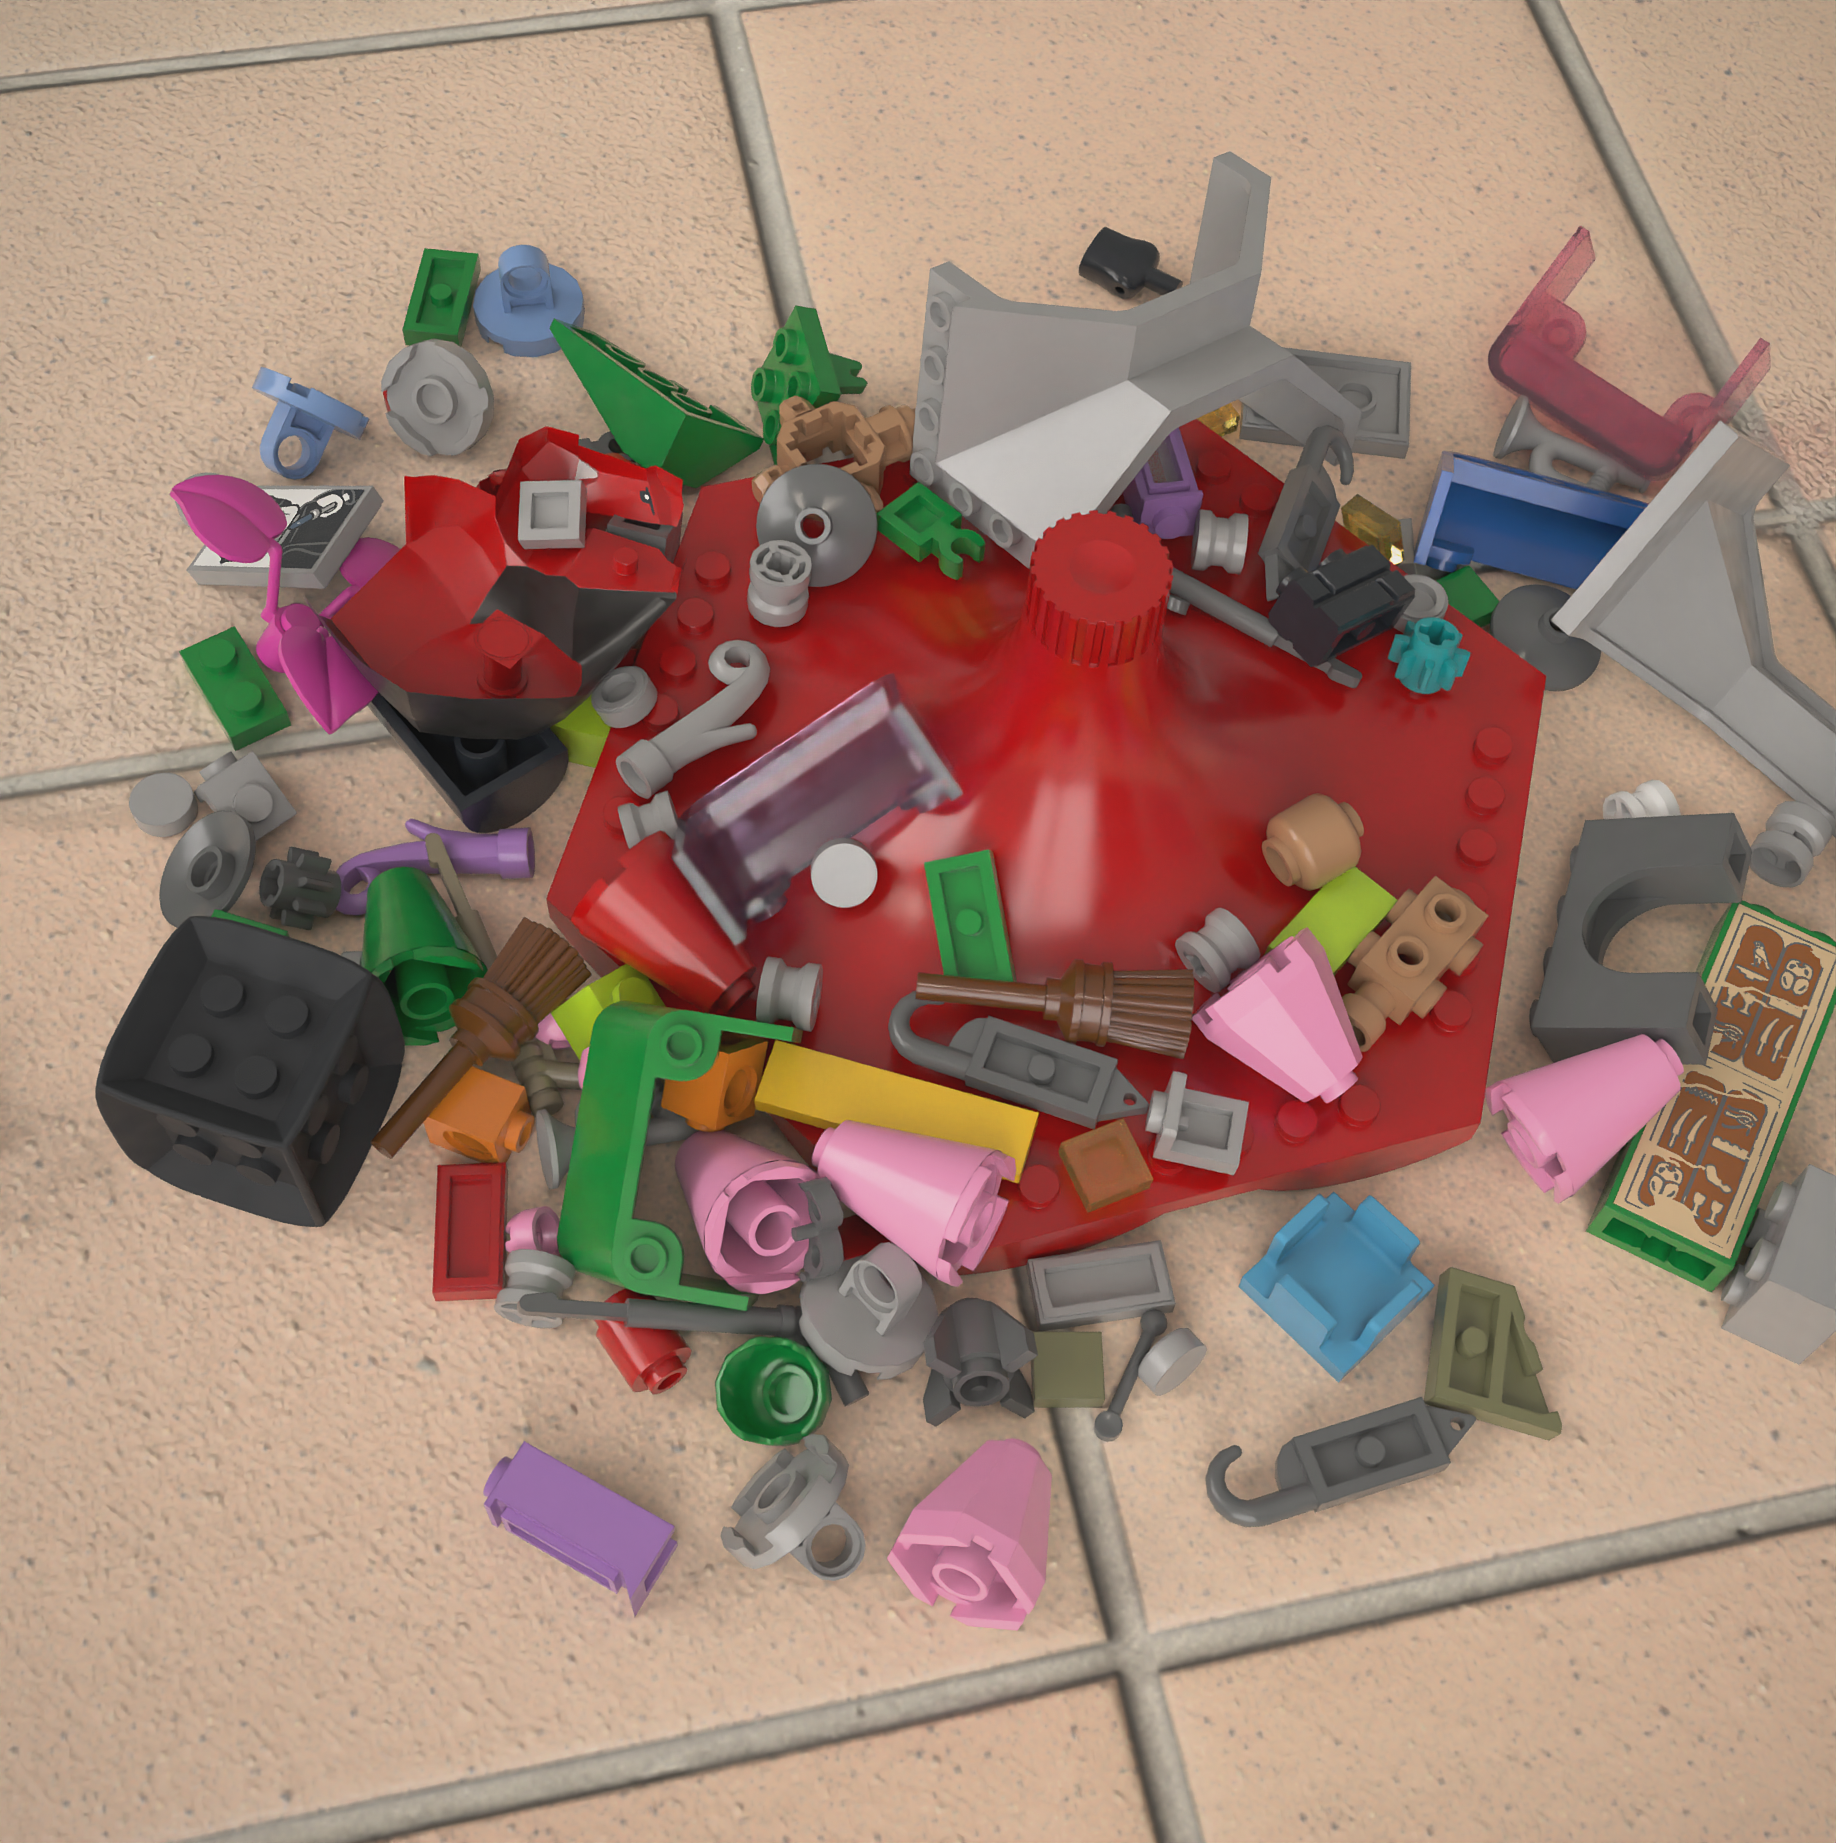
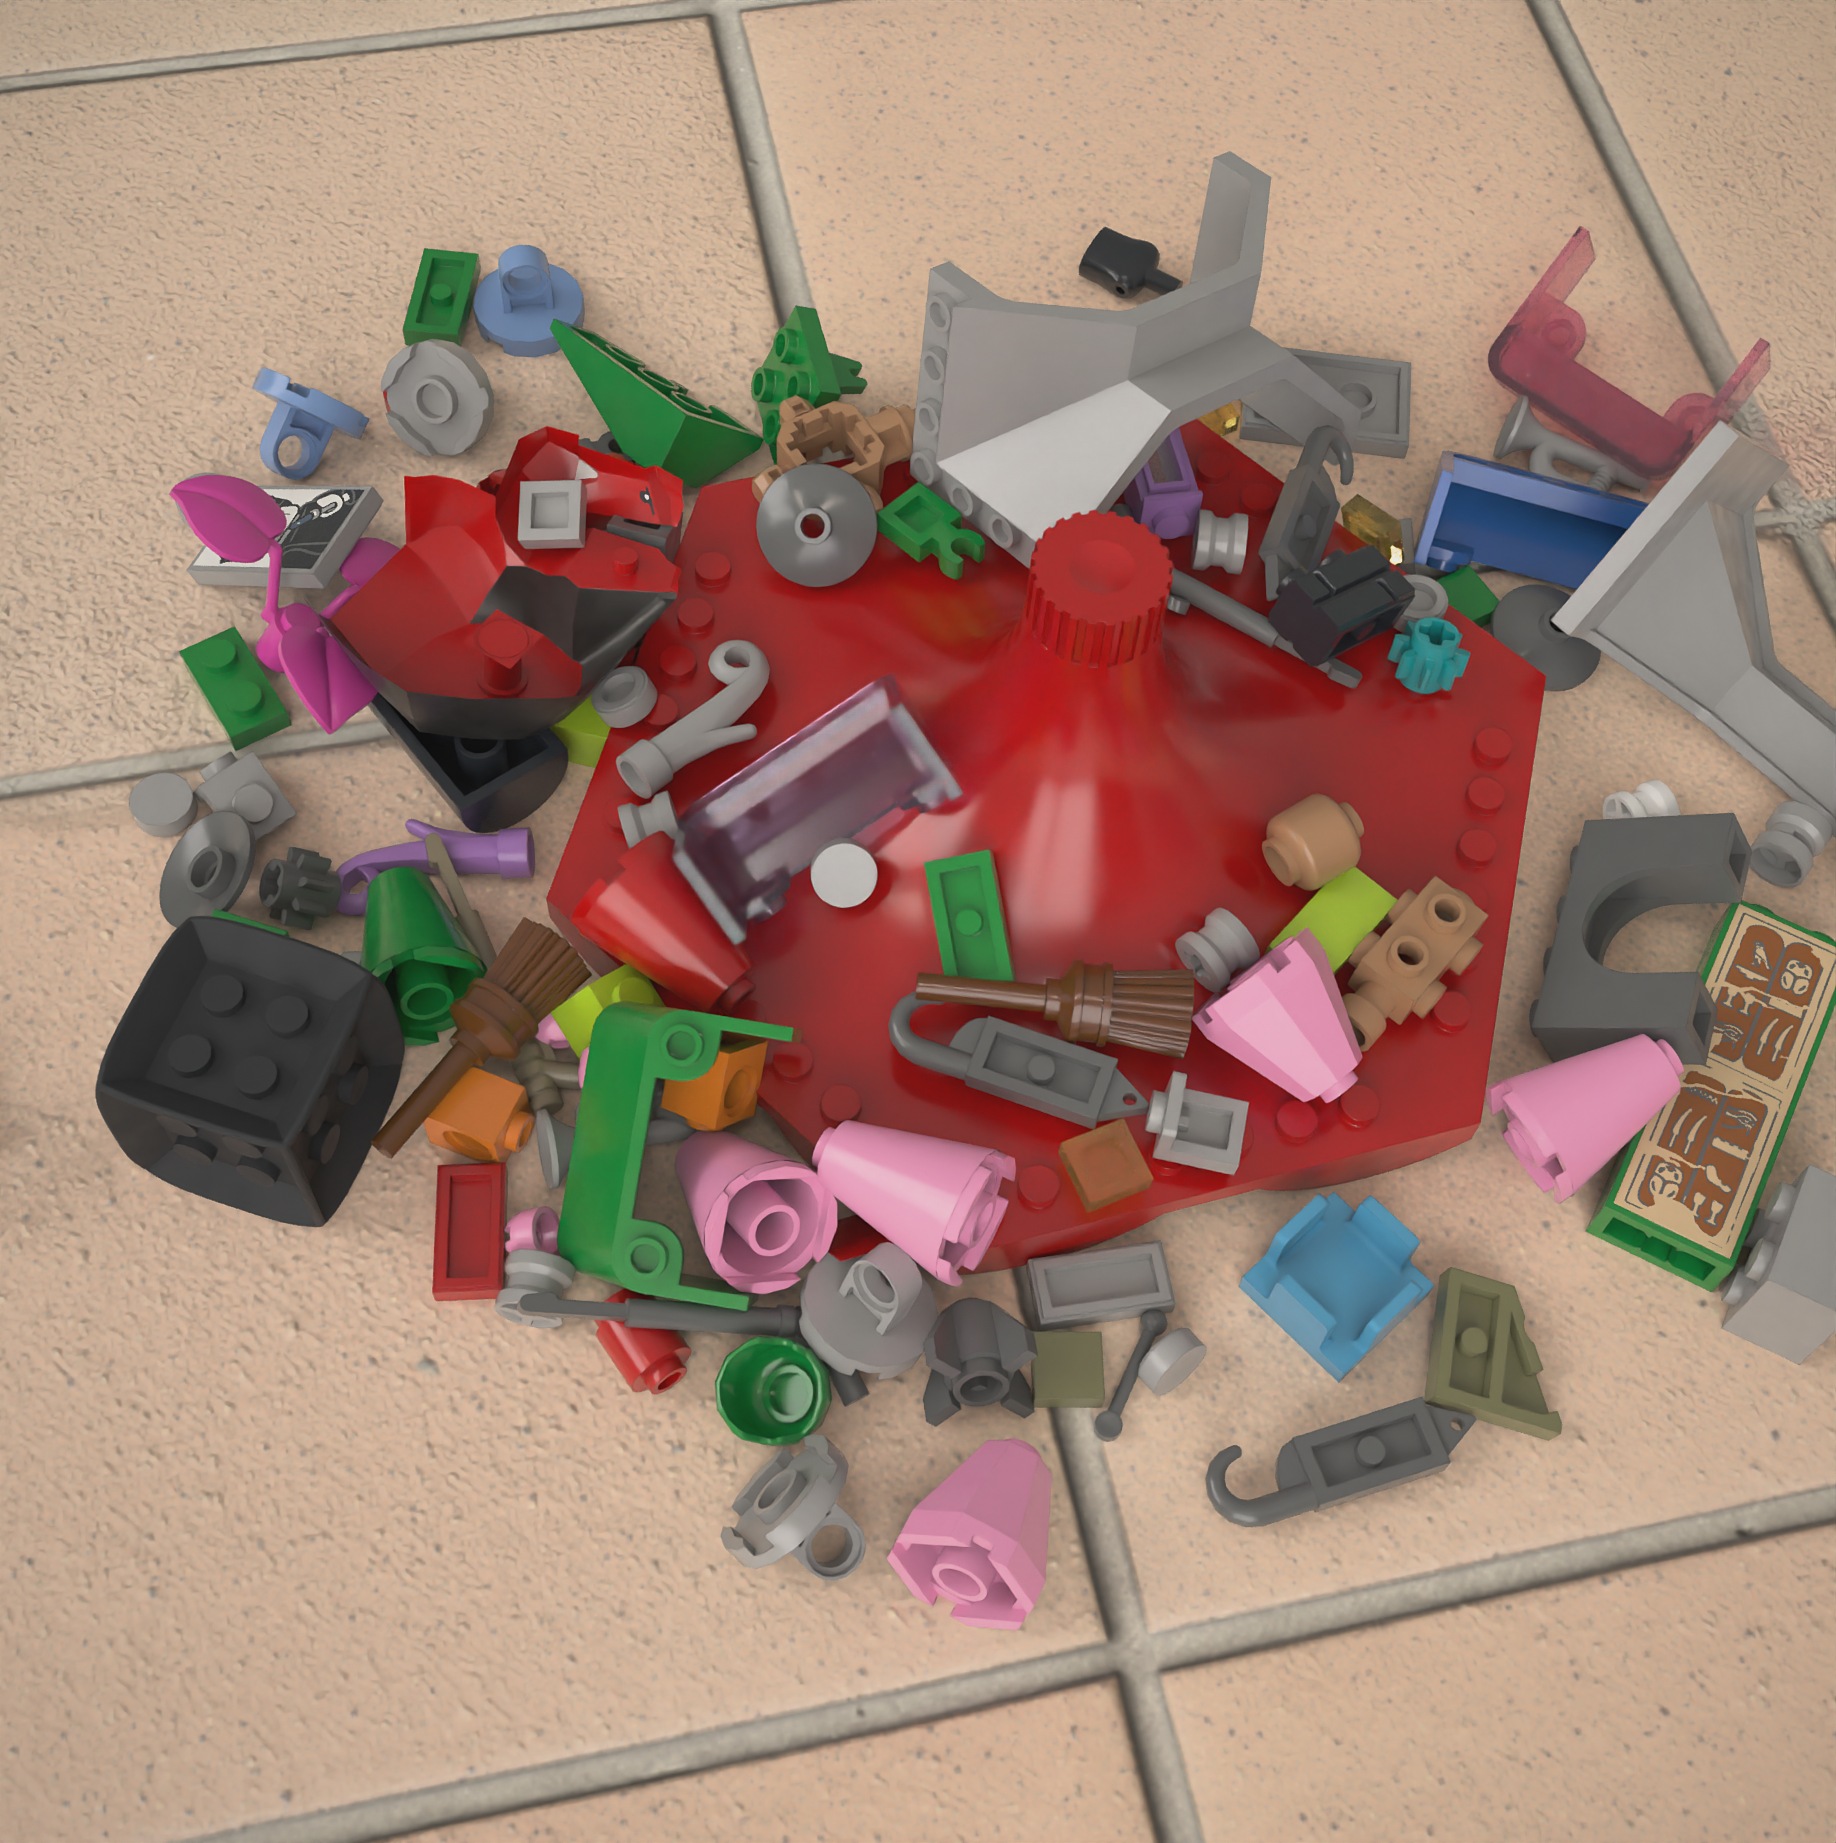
(579, 1522): medium lavender window -> none
(779, 583): light grey wheel -> none
(789, 993): light grey wheel -> none
(825, 1242): dark grey piece -> none
(831, 1089): yellow tile -> none

